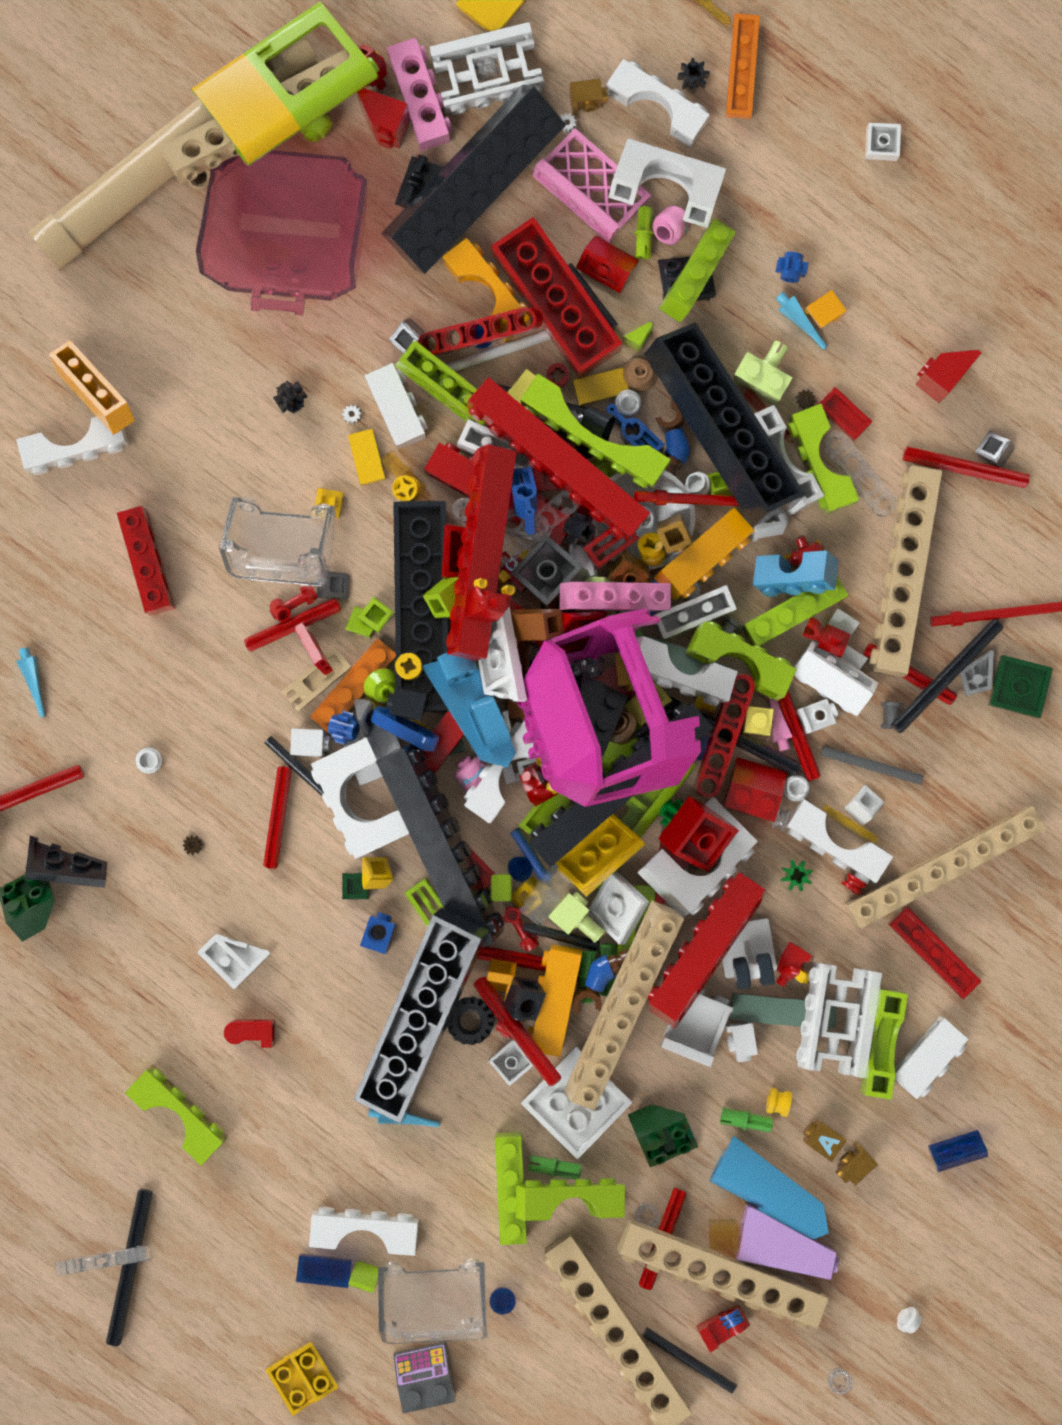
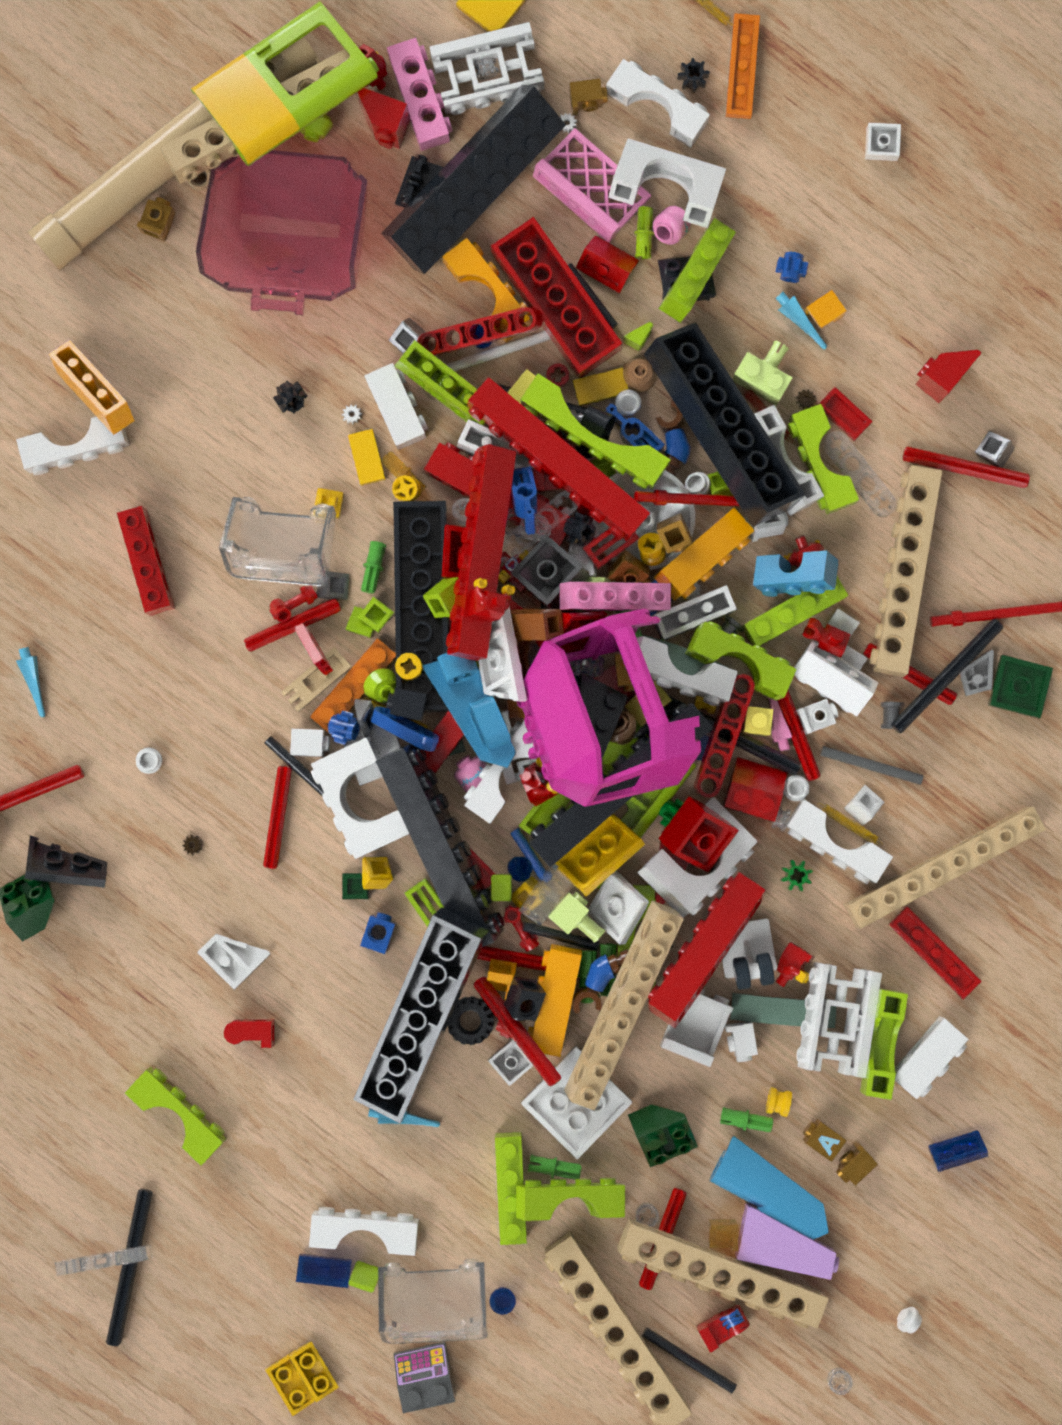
(158, 227): none -> pearl gold brick
(373, 566): none -> bright green axle
(854, 884): red bush -> none

